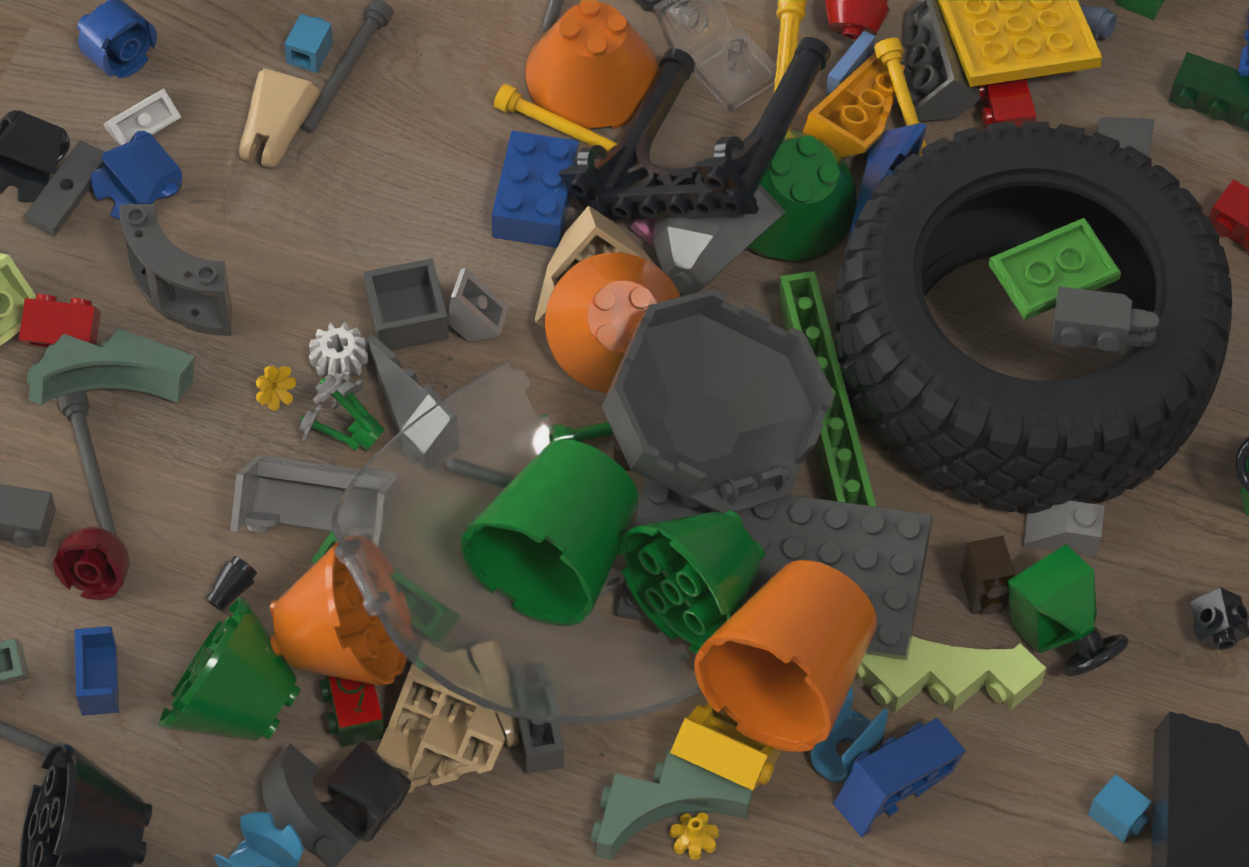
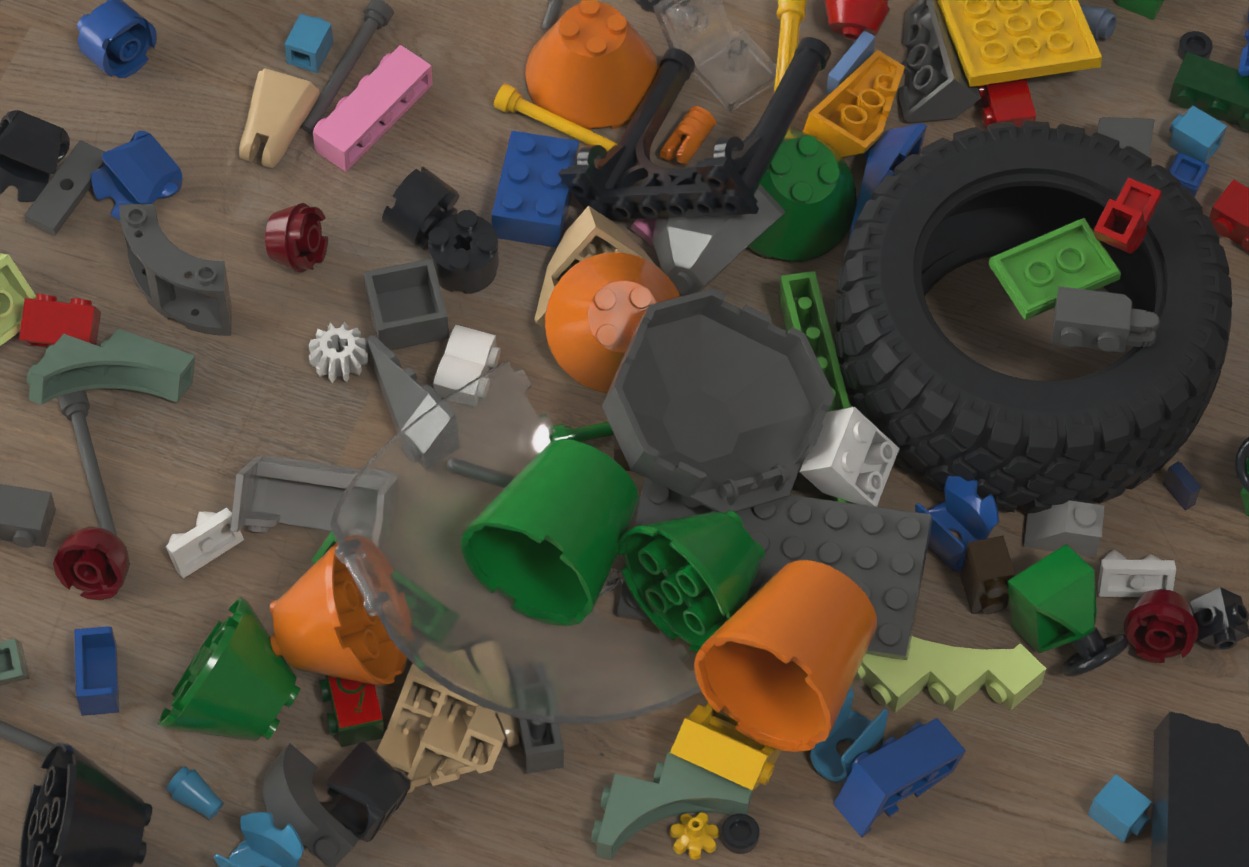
(148, 115): white slope -> none
(193, 792): none -> dark azure cone
(203, 543): none -> white tile
(231, 583): black cone -> none
(275, 387): yellow plant -> none
(296, 237): none -> dark red cone
(364, 428): plant -> none
(372, 107): none -> bright pink brick
(419, 206): none -> black brick
(464, 252): none -> black brick
(465, 358): none -> white brick
(475, 309): light grey slope -> none
(688, 135): none -> orange hinge
(740, 833): none -> black tile
(850, 458): none -> white slope
(890, 54): yellow piece -> none
(961, 513): none -> blue piece
(1126, 219): none -> red brick
(1134, 577): none -> white tile
(1161, 626): none -> dark red cone
(1182, 485): none -> dark blue tile
(1189, 172): none -> blue tile
(1195, 43): none -> black tile
(1197, 134): none -> dark azure brick

